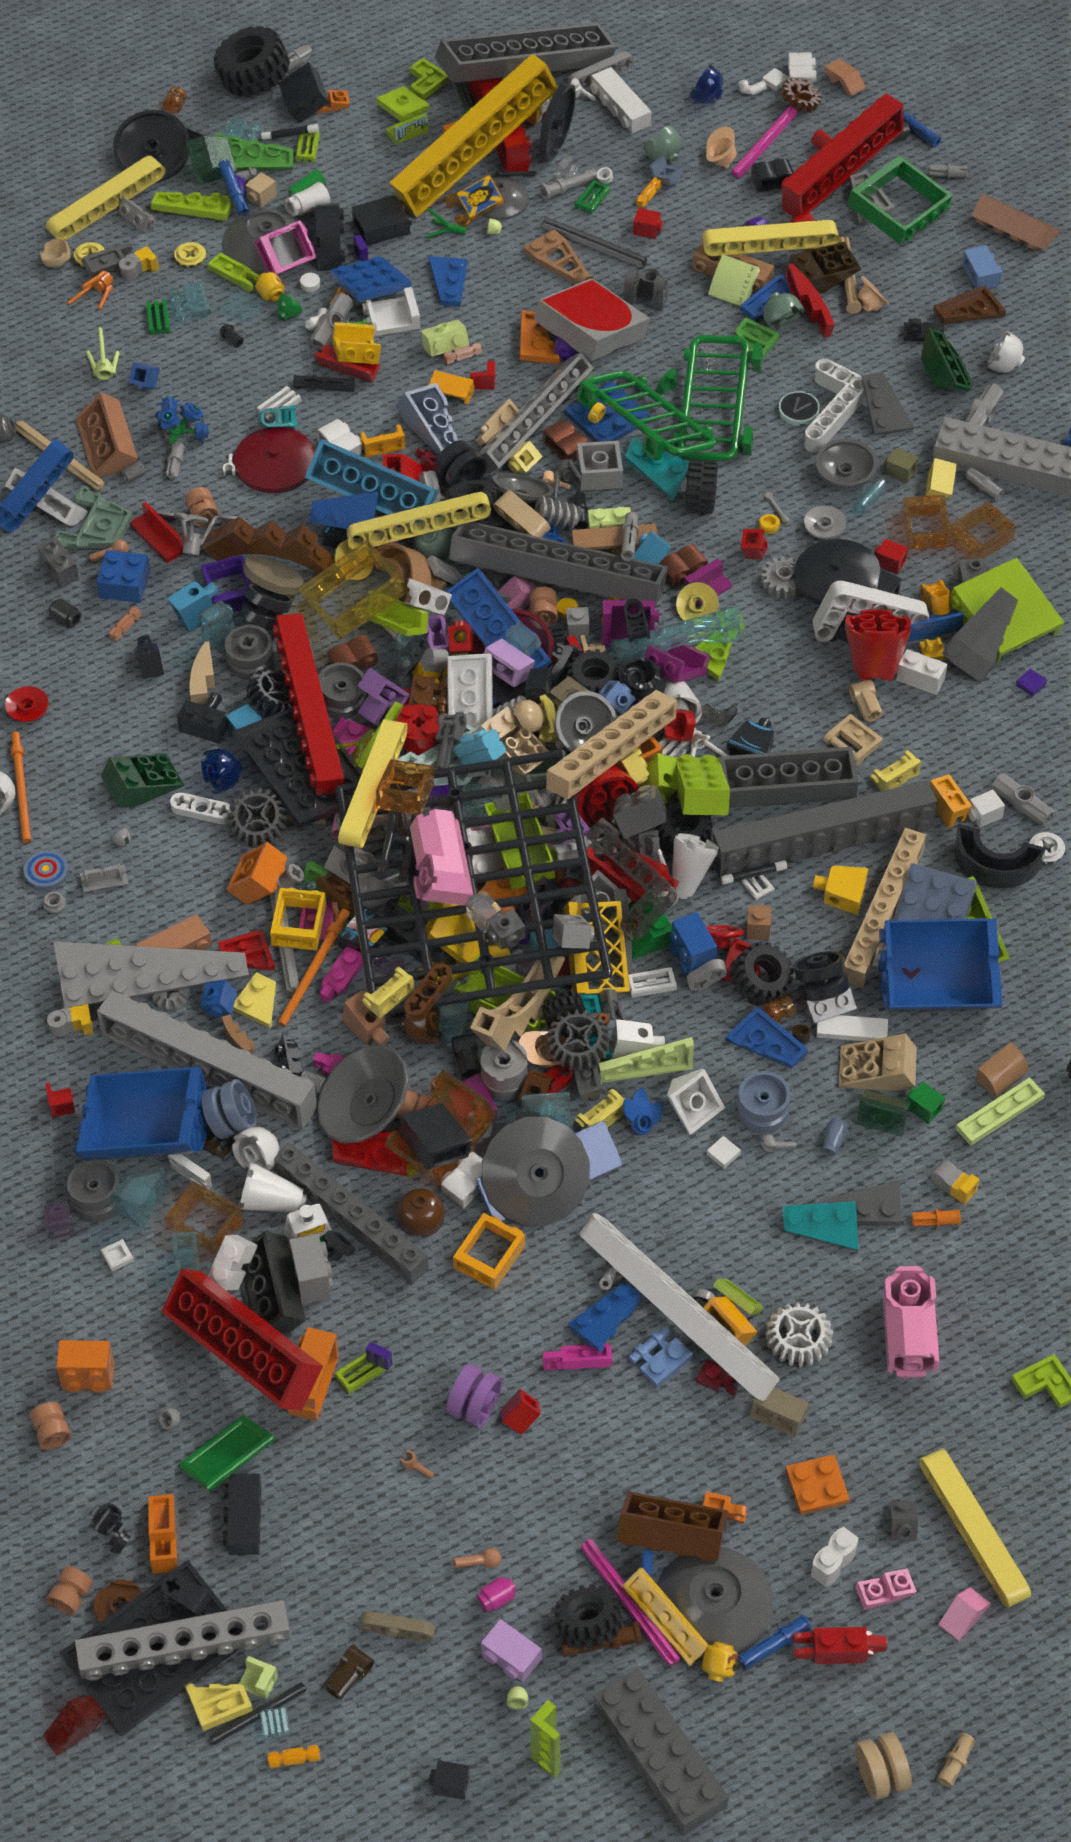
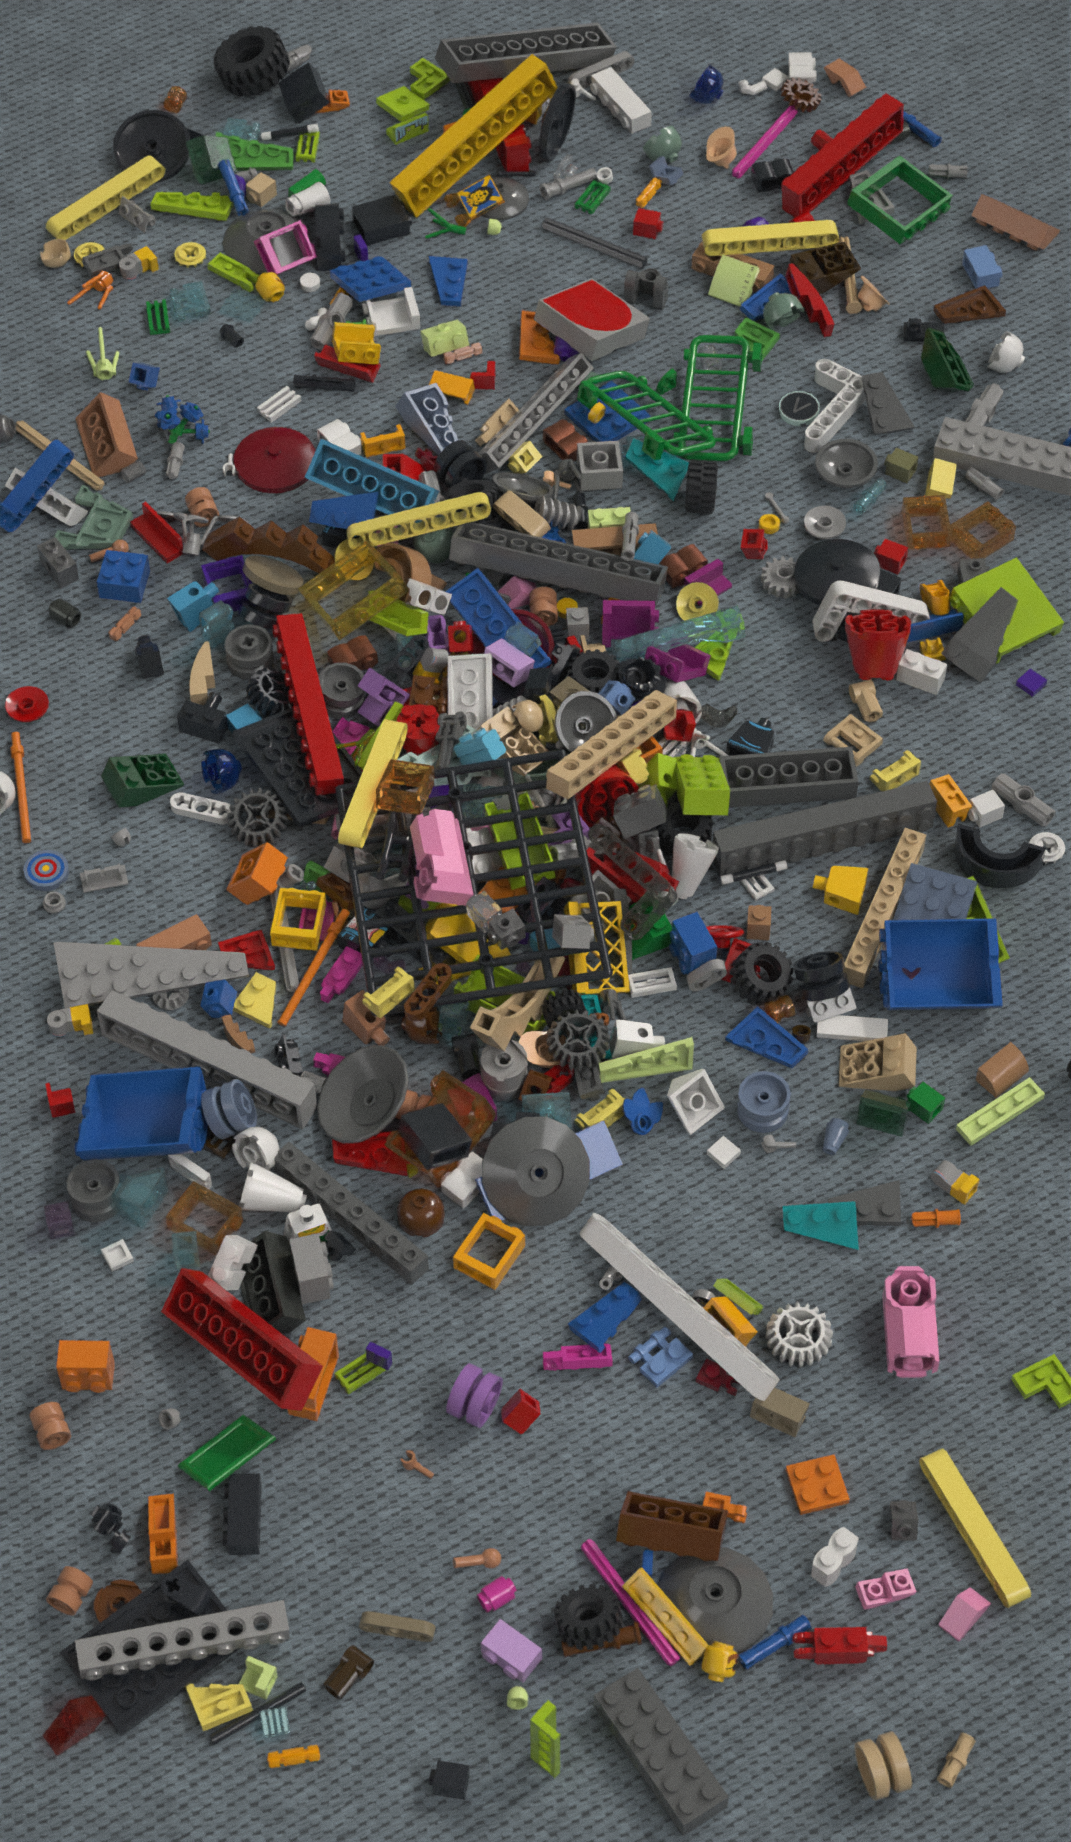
(282, 416): teal piece -> none
(287, 307): green brick -> none
(444, 570): light grey tile -> none
(550, 243): medium nougat plate -> none
(636, 624): black piece -> none

